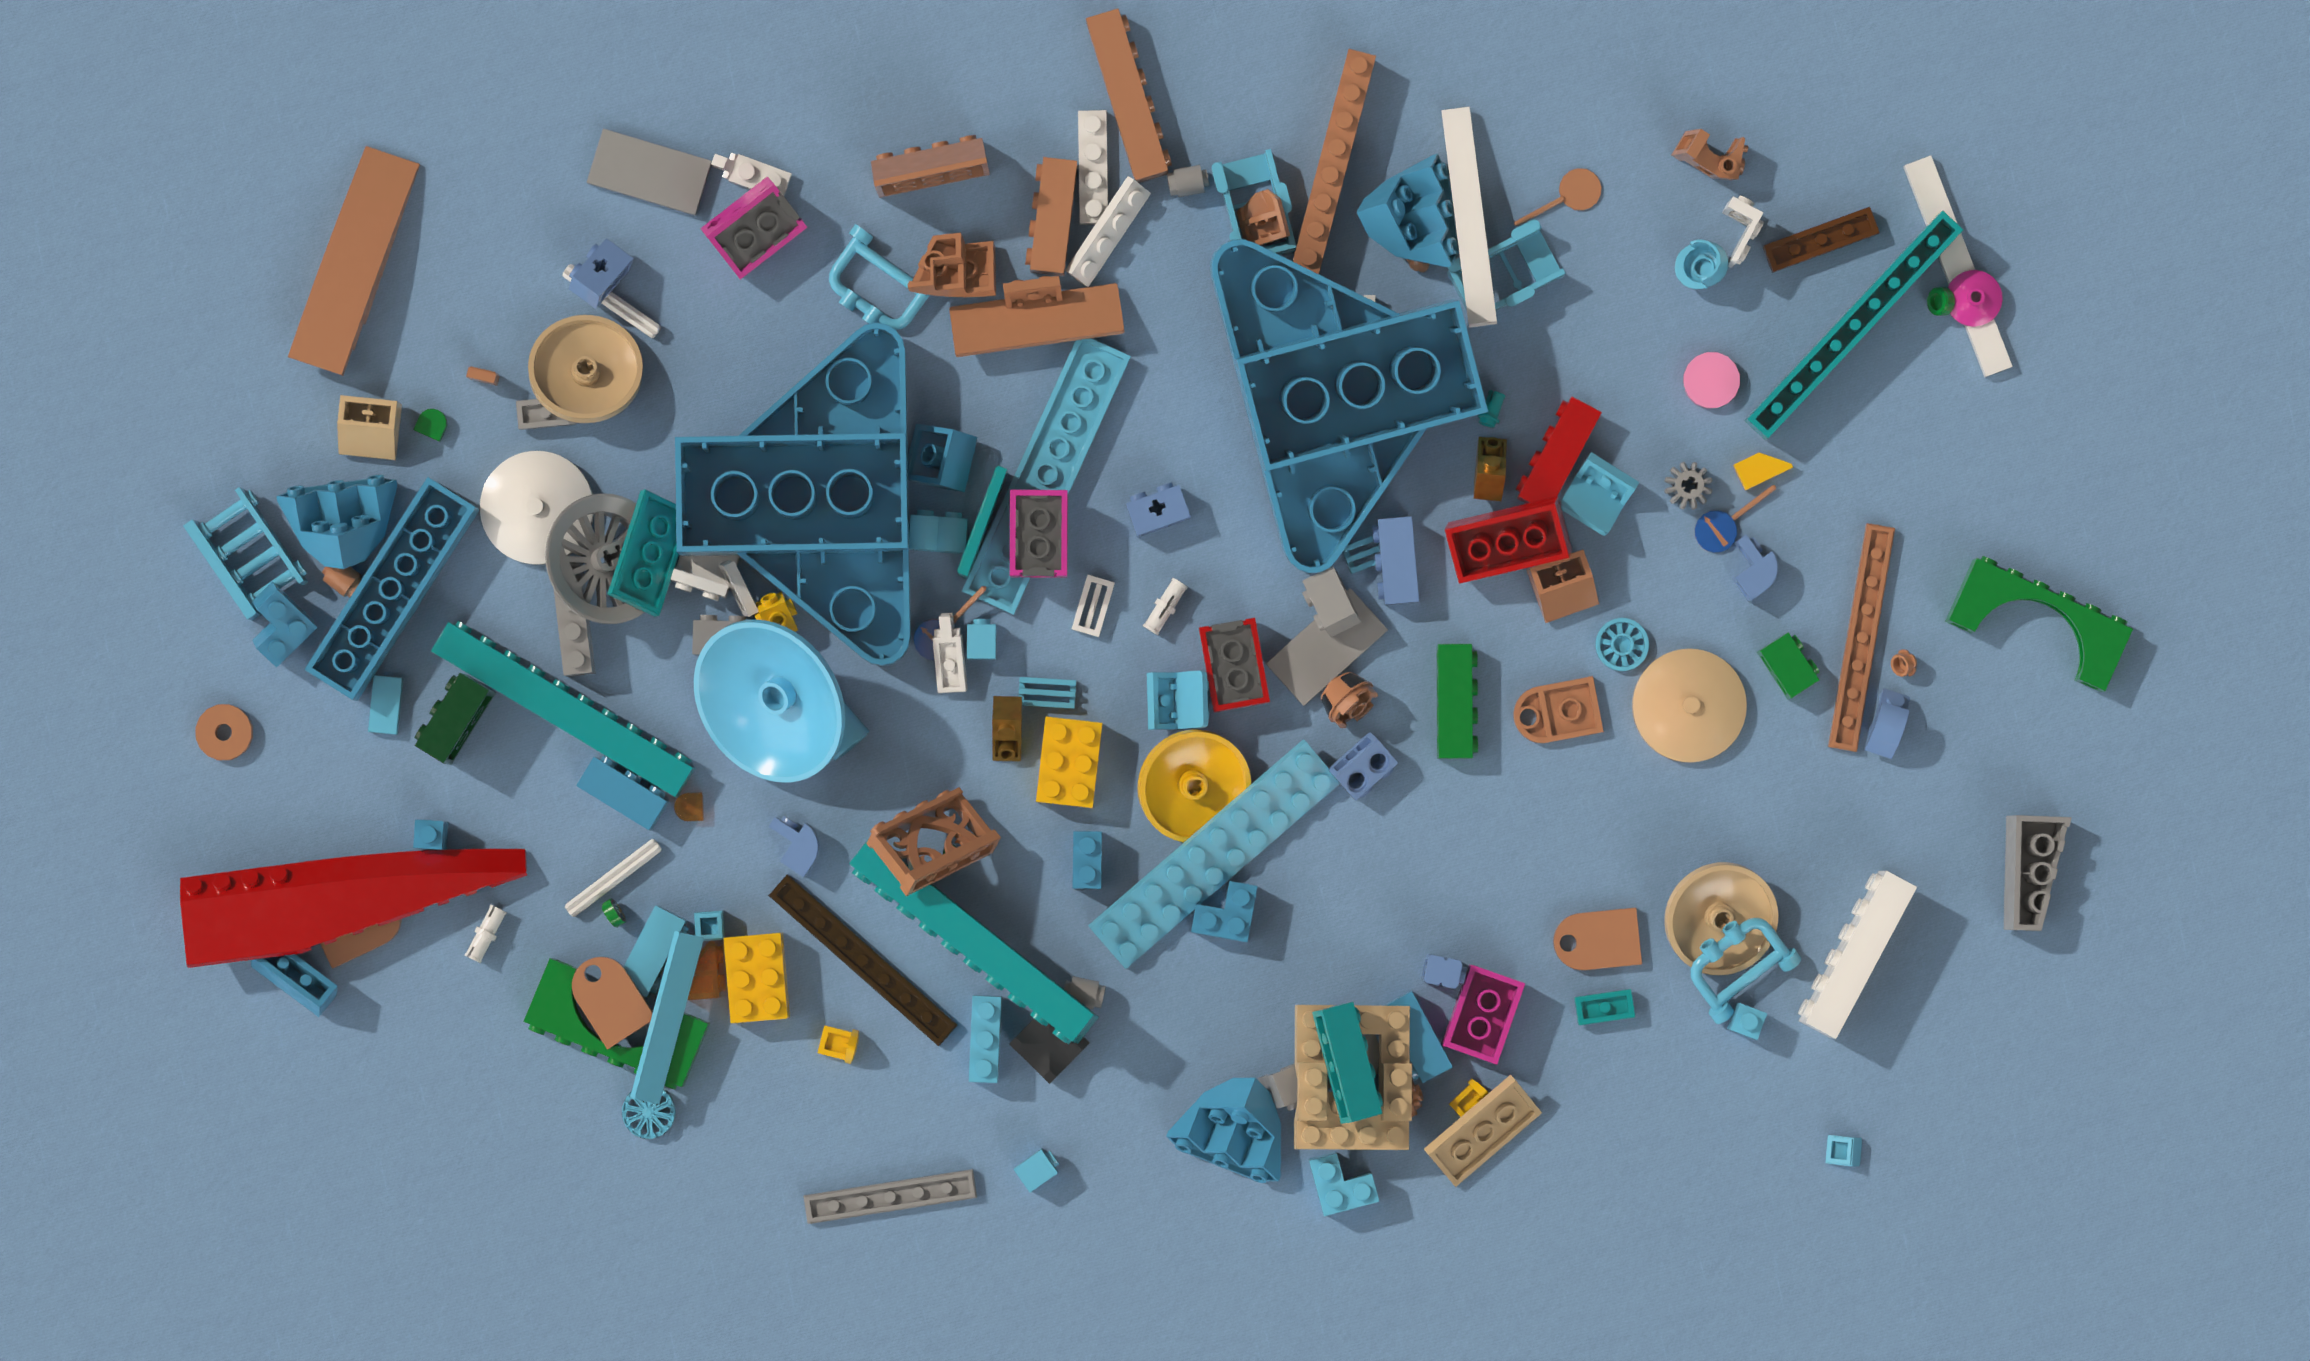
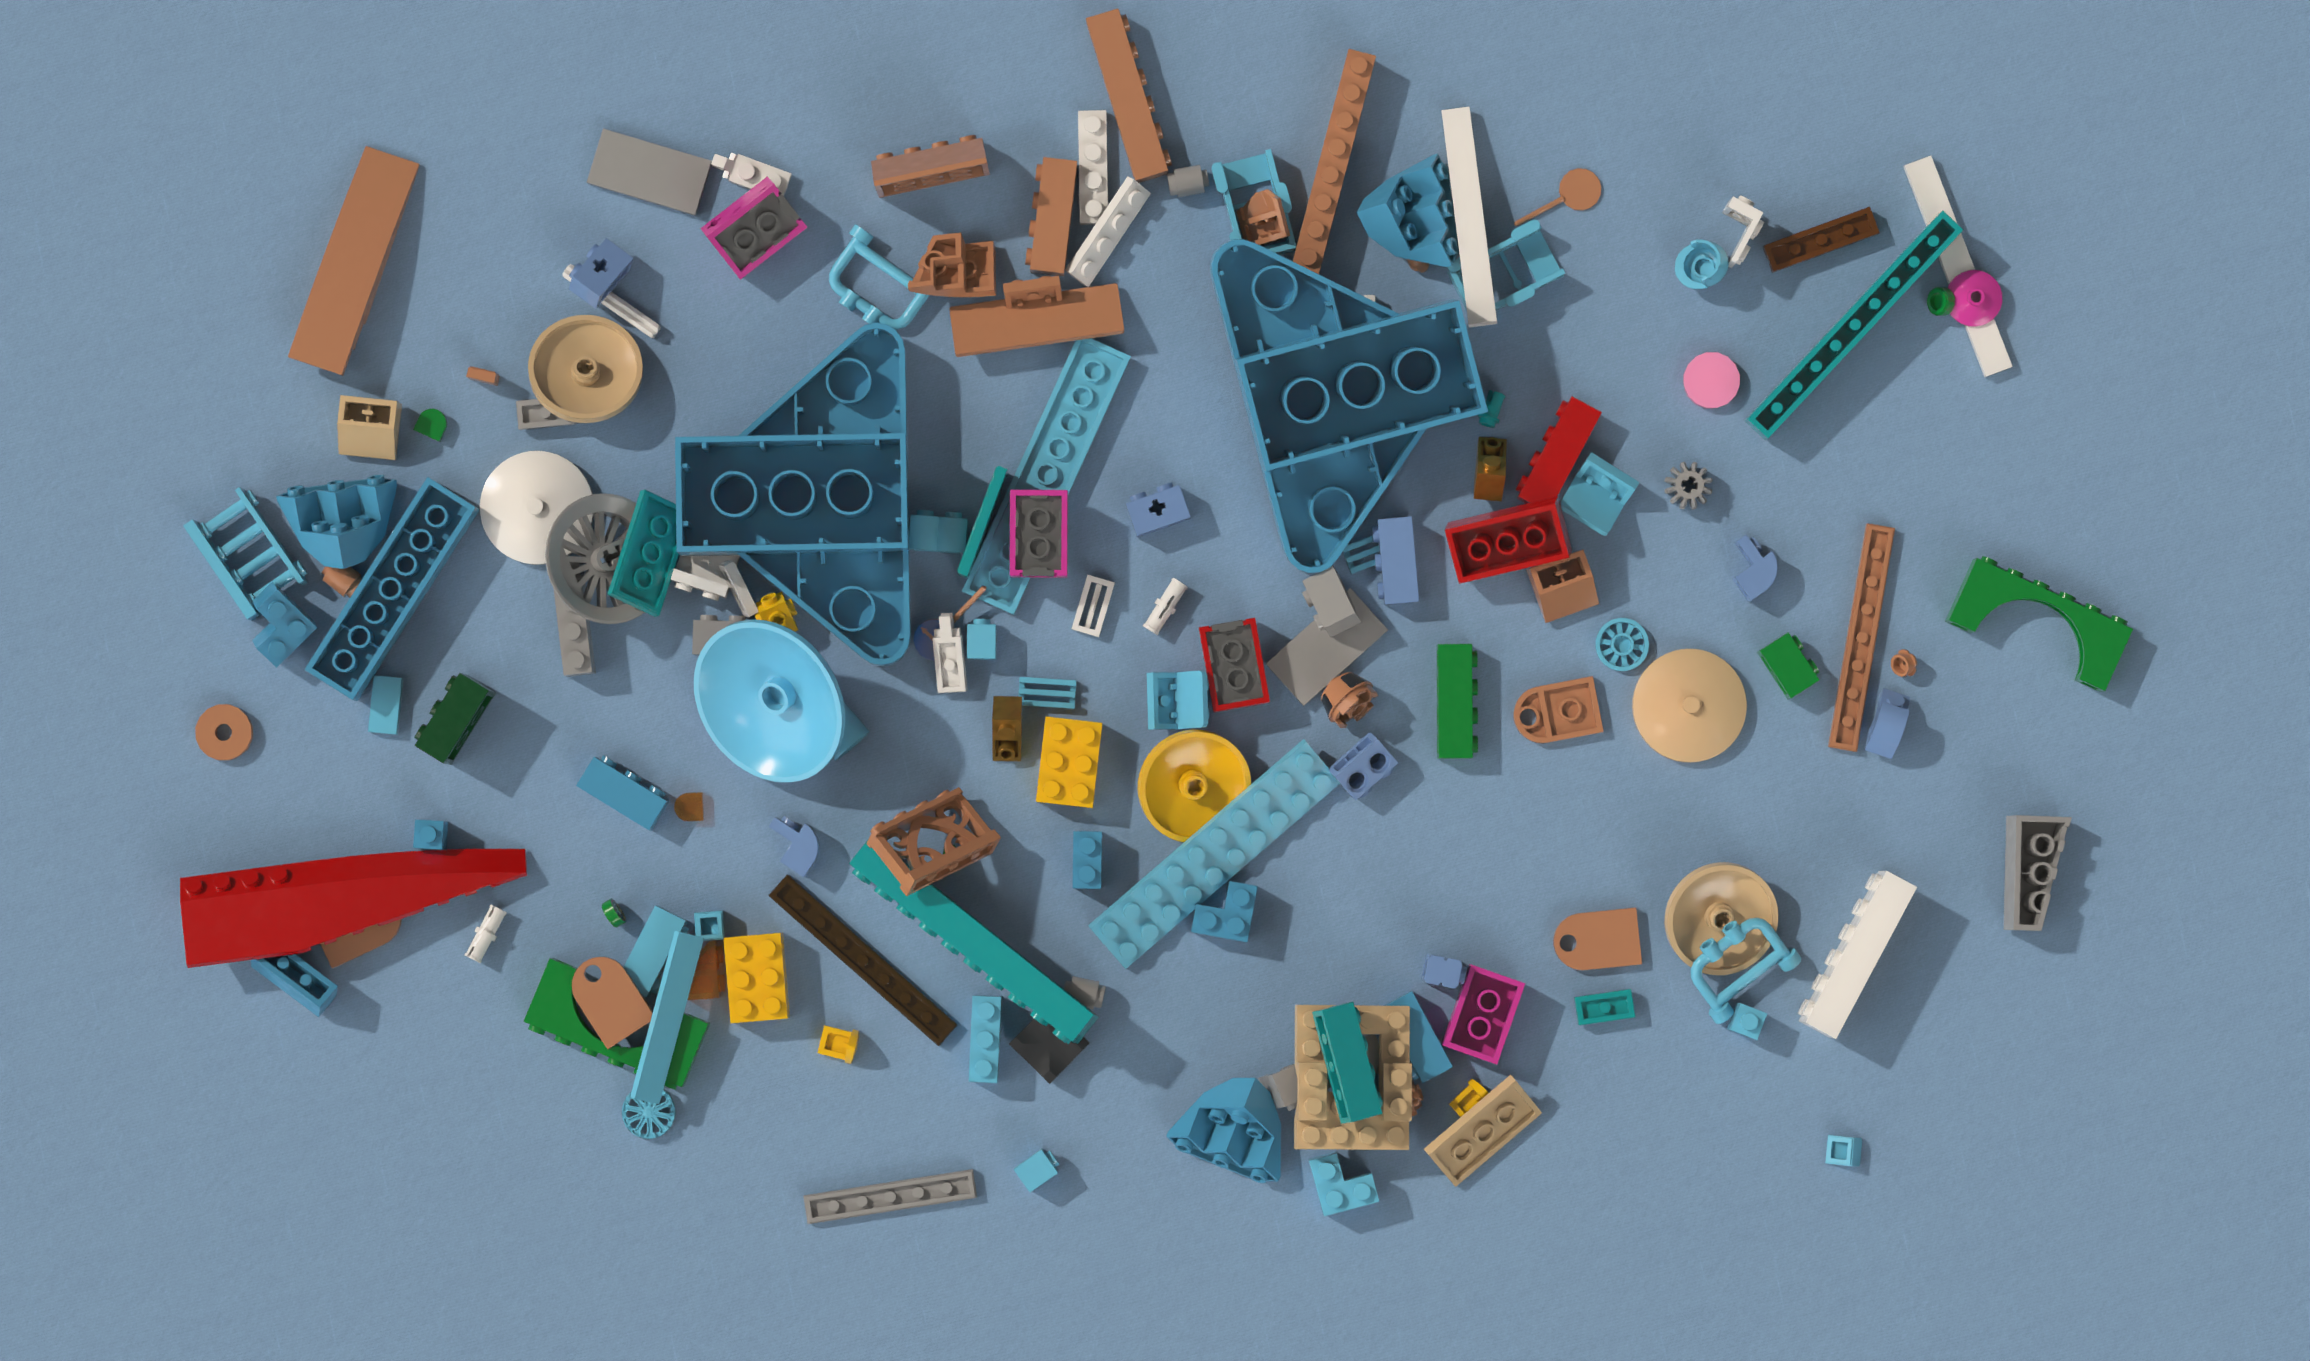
(563, 709): teal brick -> none
(613, 877): white axle -> none
(940, 457): dark azure slope -> none
(1695, 151): nougat tile -> none
(1717, 530): blue piece -> none
(1759, 469): yellow tile -> none

